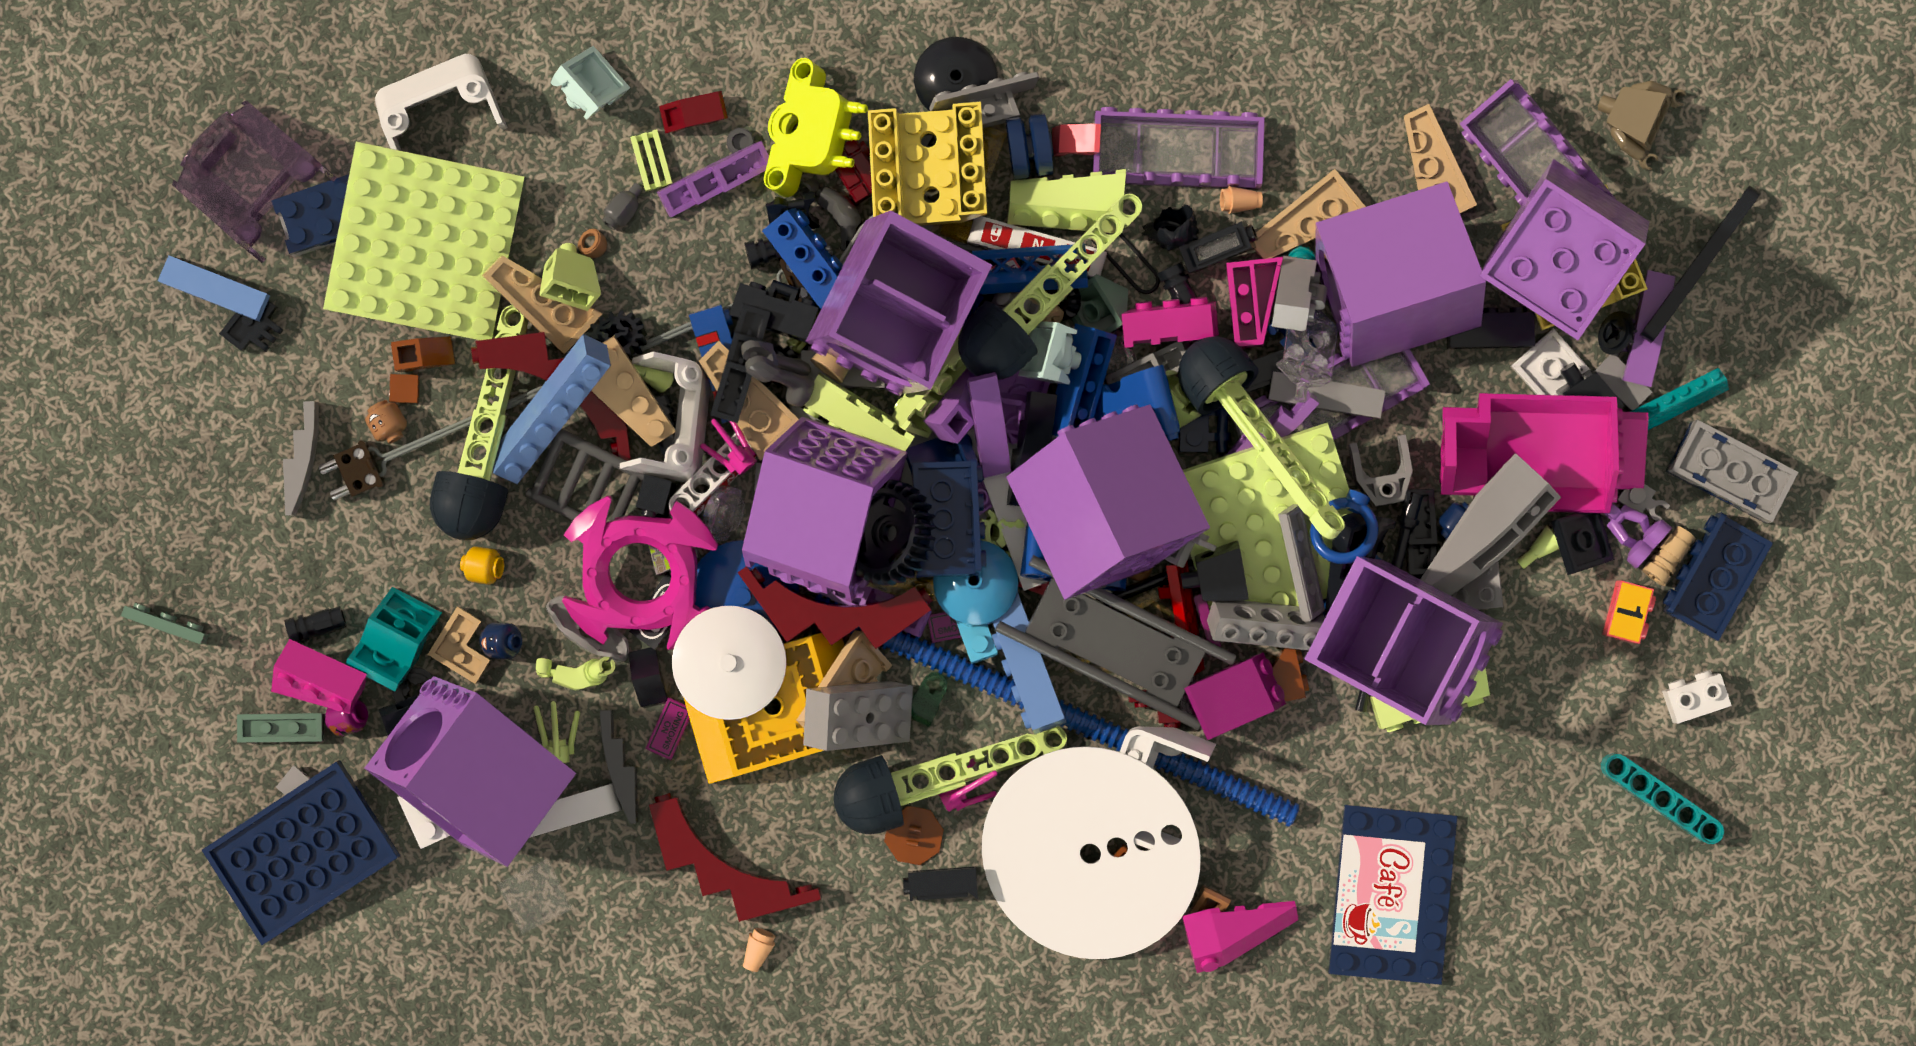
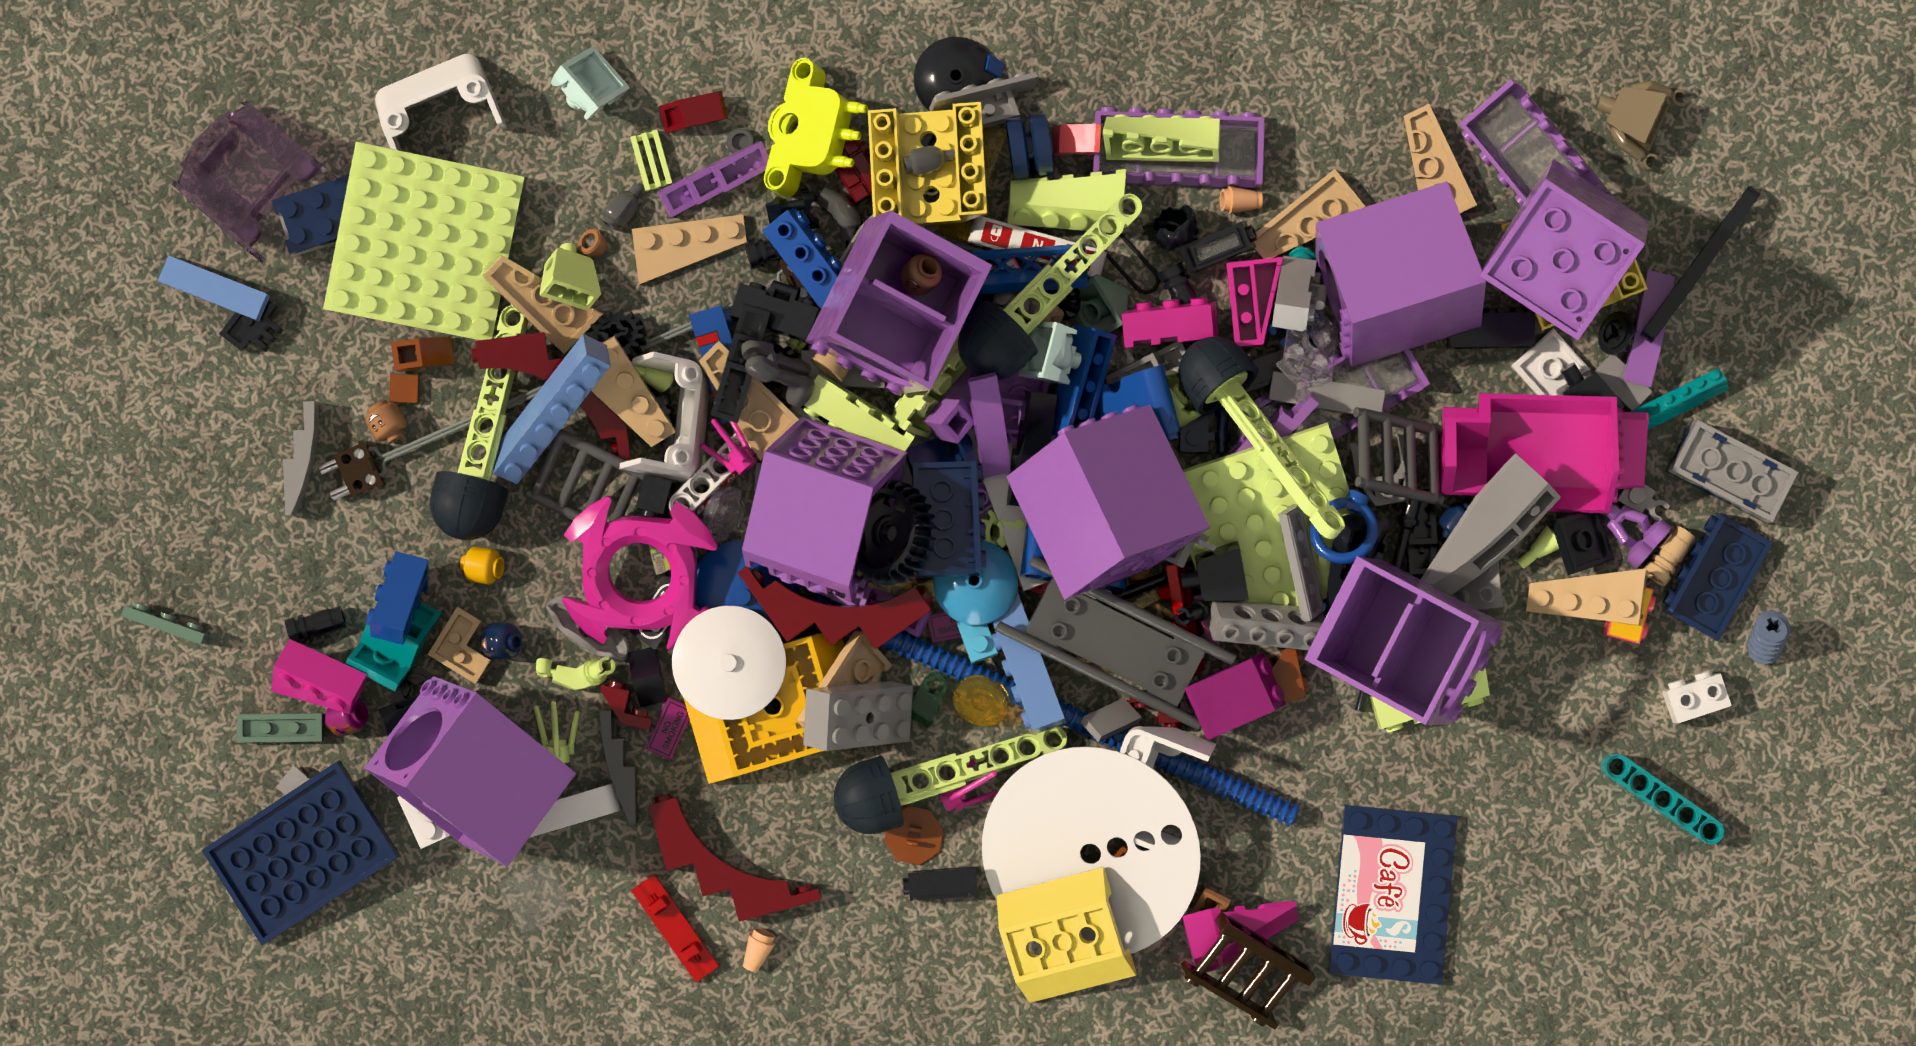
(398, 597): none -> blue wedge
(618, 699): none -> dark red slope
(675, 928): none -> red hinge
(679, 245): none -> tan wing
(921, 274): none -> medium nougat head
(927, 160): none -> dark grey plant
(981, 700): none -> clear yellow tile
(994, 66): none -> blue window
(1054, 918): none -> light yellow slope
(1111, 720): none -> light grey tile
(1162, 138): none -> yellowish green wedge
(1195, 611): none -> black pin
(1251, 945): none -> dark brown fence
(1387, 484): none -> dark grey bar
(1599, 597): none -> tan wing
(1768, 637): none -> sand blue piece

